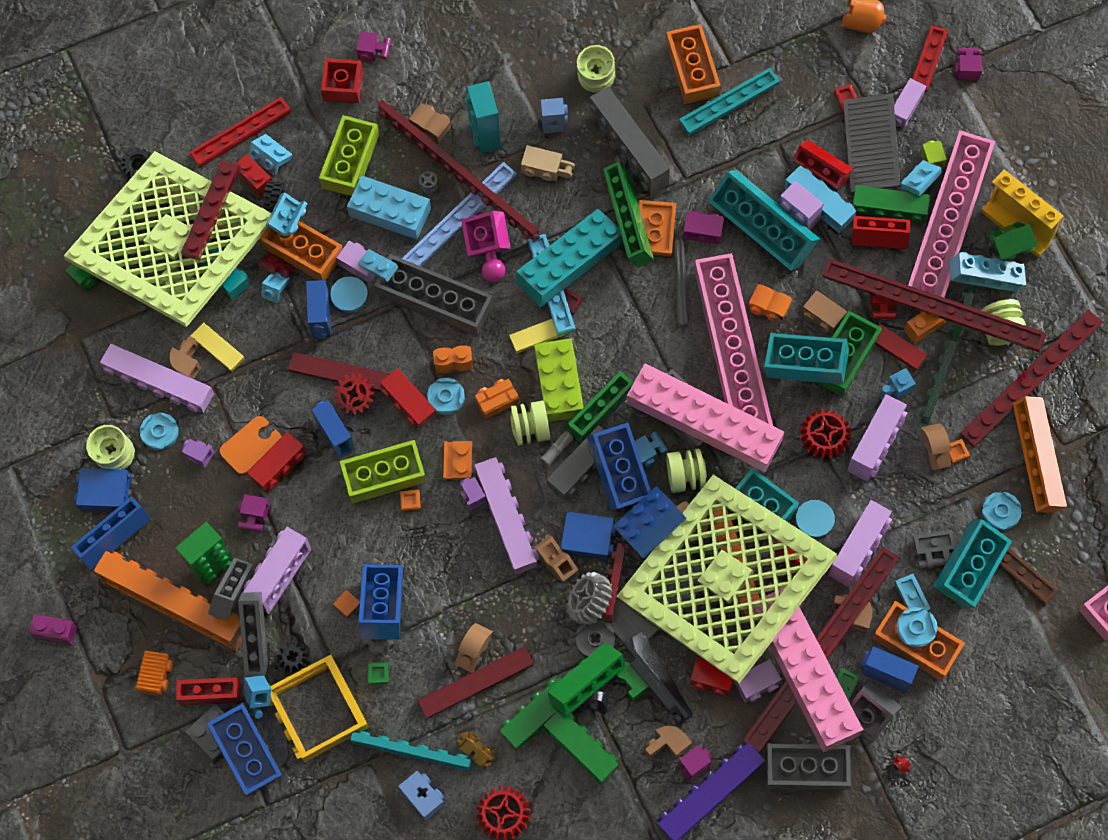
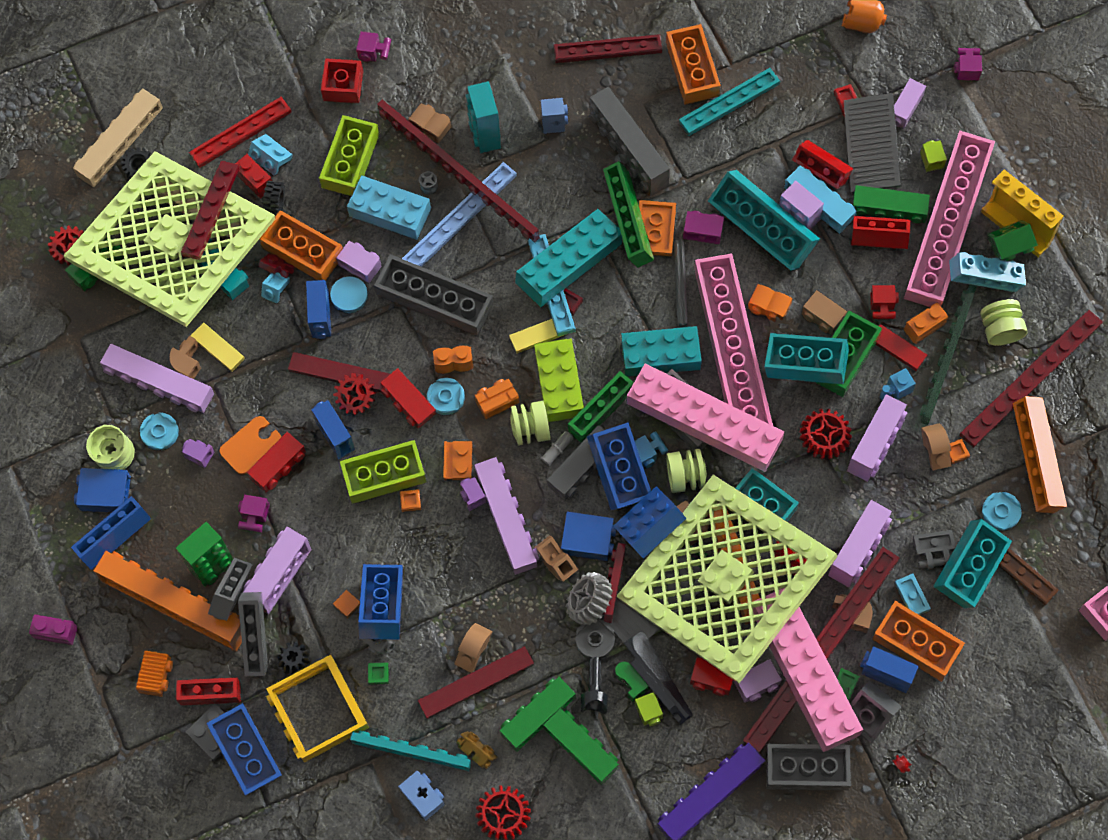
(62, 243): none -> red gear
(117, 137): none -> tan brick
(257, 694): dark azure brick -> none
(286, 215): medium azure bracket -> none
(378, 265): medium azure plate -> none
(484, 237): dark pink brick -> none
(545, 164): tan brick -> none
(586, 678): green brick -> none
(599, 60): yellowish green wheel -> none
(607, 48): none -> dark red tile
(649, 709): none -> lime brick
(662, 350): none -> teal brick
(671, 738): medium nougat brick -> none
(695, 763): magenta brick -> none
(815, 518): medium azure tile -> none
(916, 627): medium azure tile -> none
(920, 178): medium azure bracket -> none
(930, 55): red tile -> none
(934, 305): dark red plate -> none

